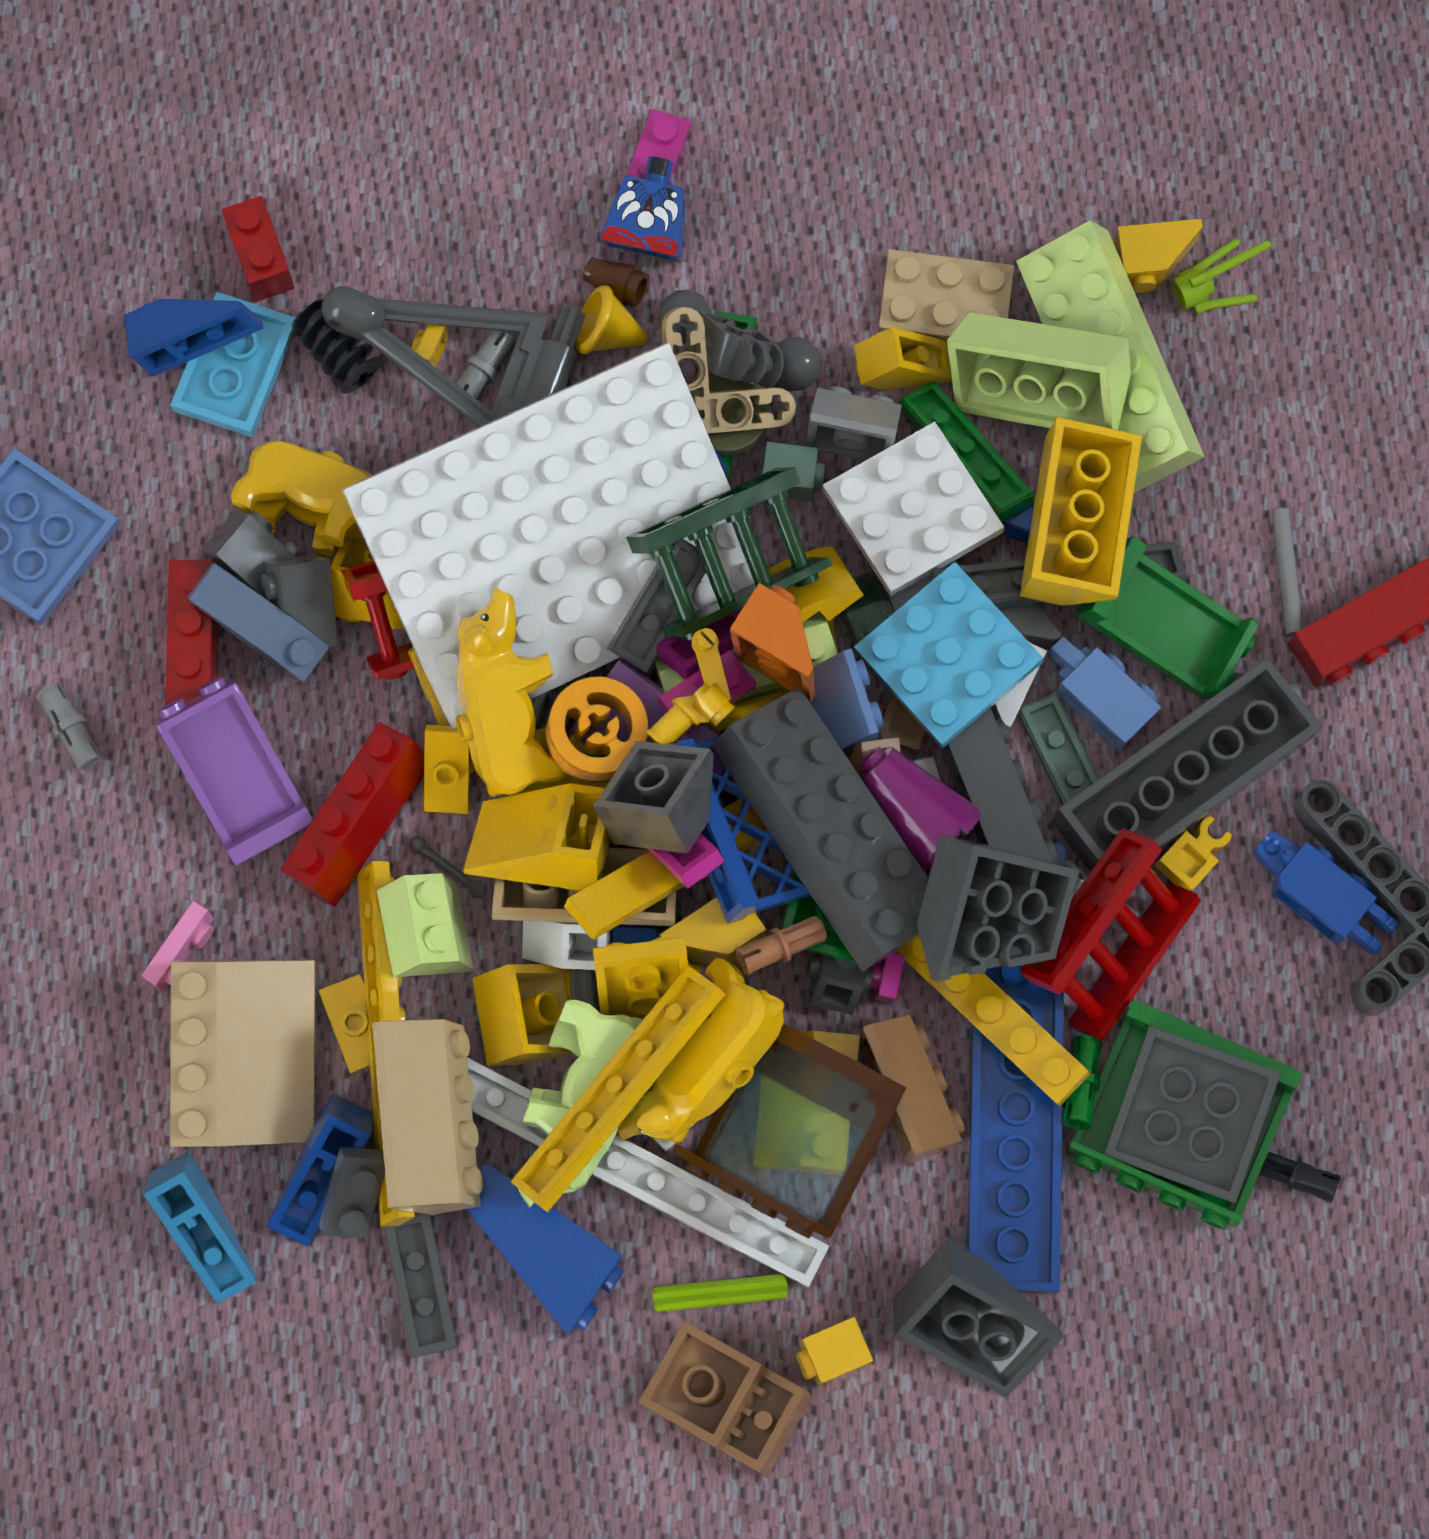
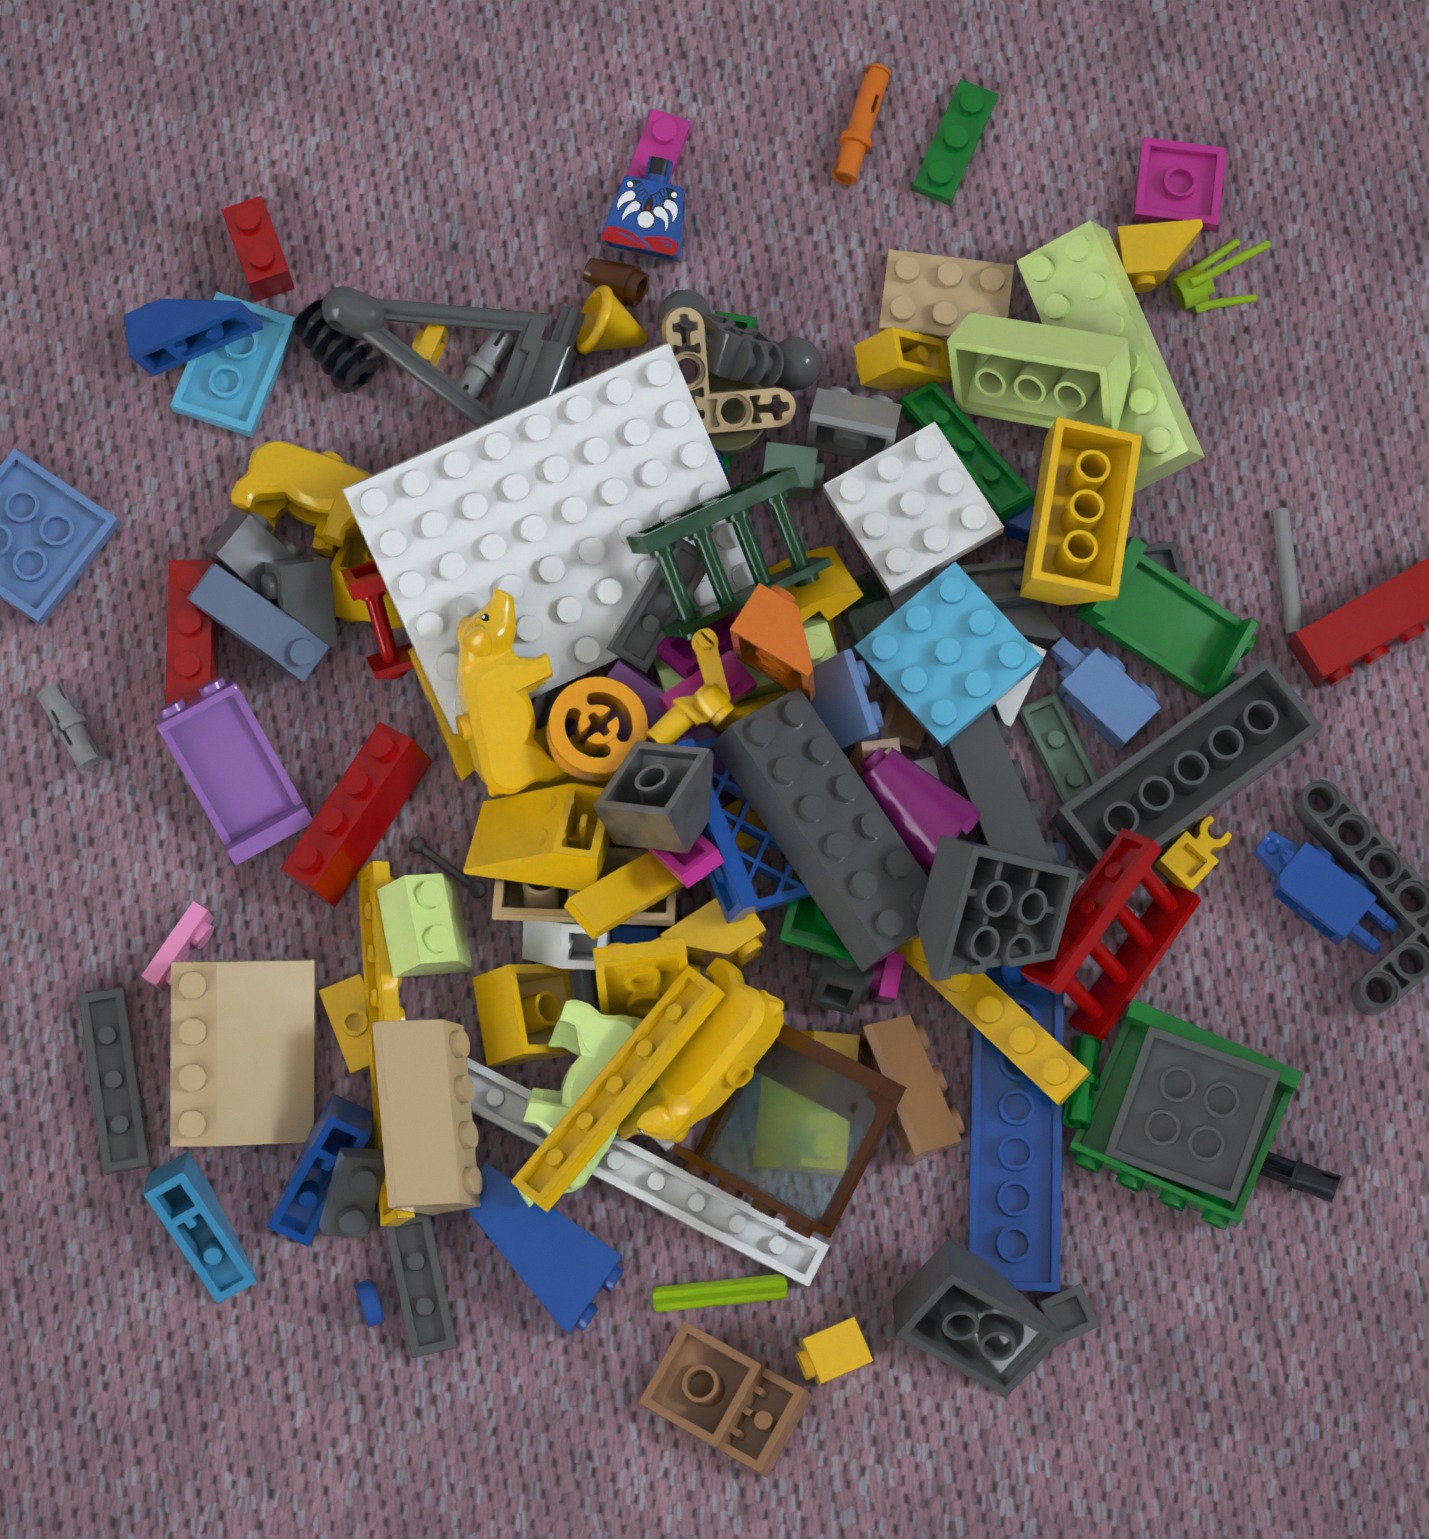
(114, 1081): none -> dark grey plate
(369, 1303): none -> blue tile
(446, 771): yellow plate -> none
(781, 944): nougat axle -> none
(856, 140): none -> orange pin
(955, 142): none -> green plate
(1070, 1312): none -> dark grey plate
(1179, 182): none -> dark pink plate

